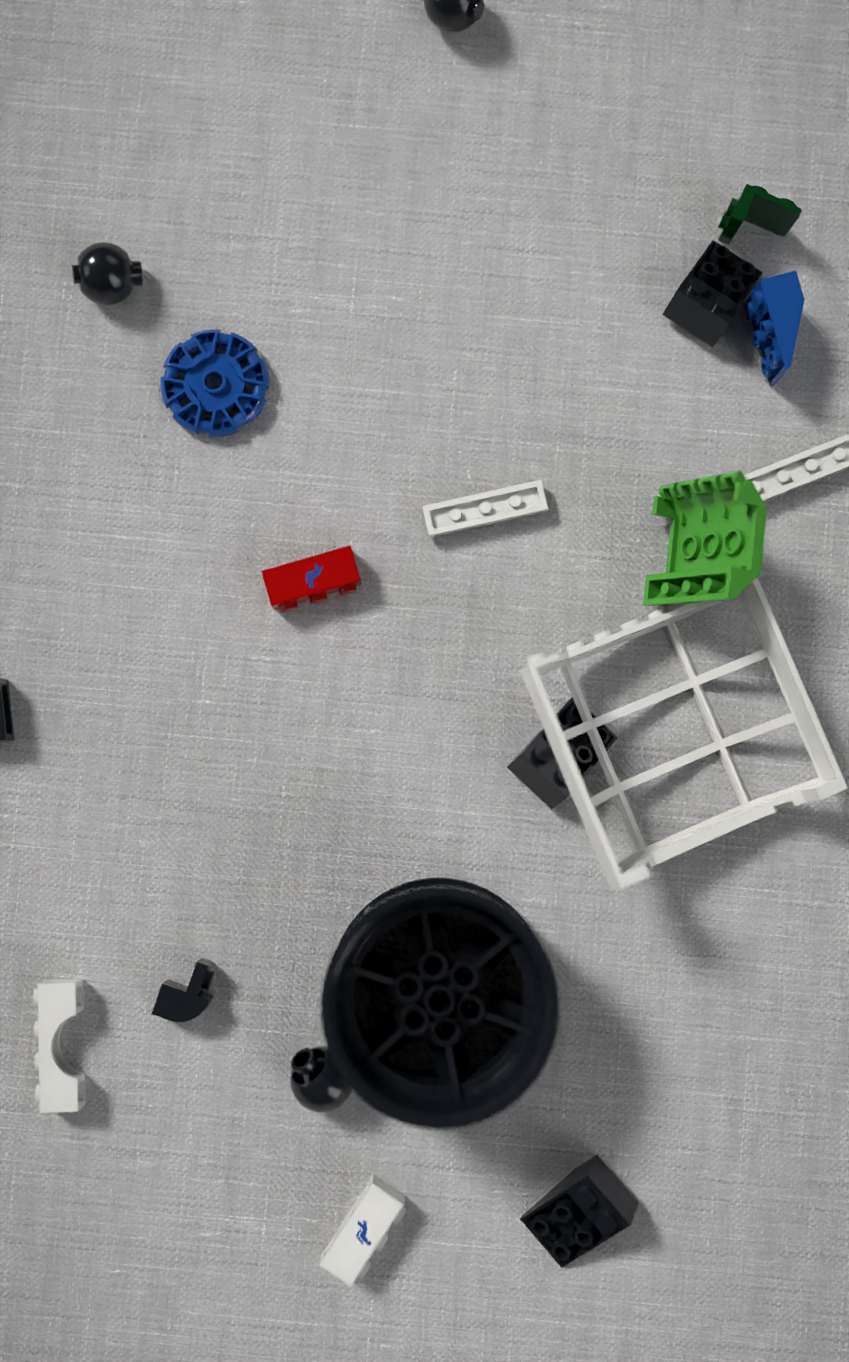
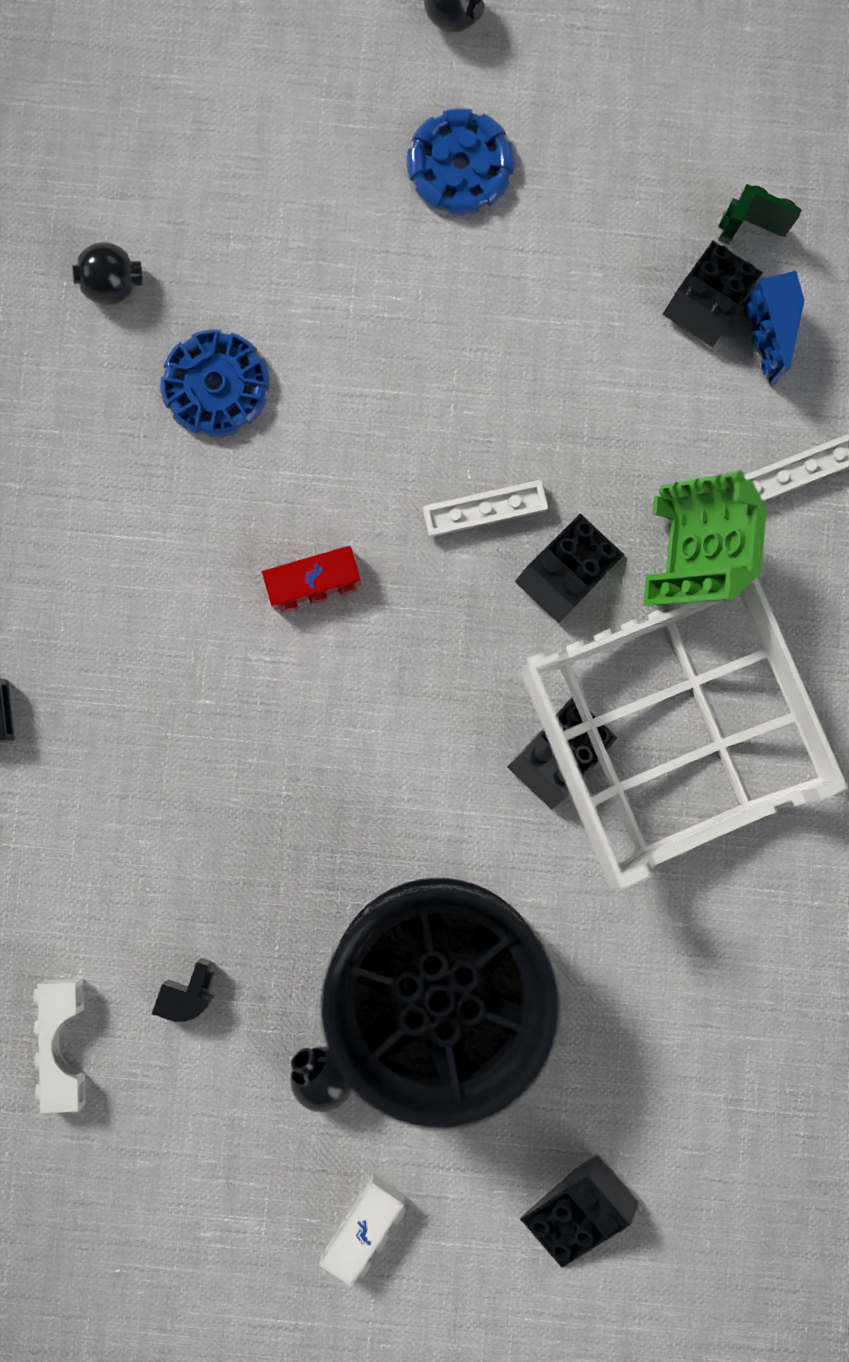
(460, 144): none -> blue plate
(569, 568): none -> black slope

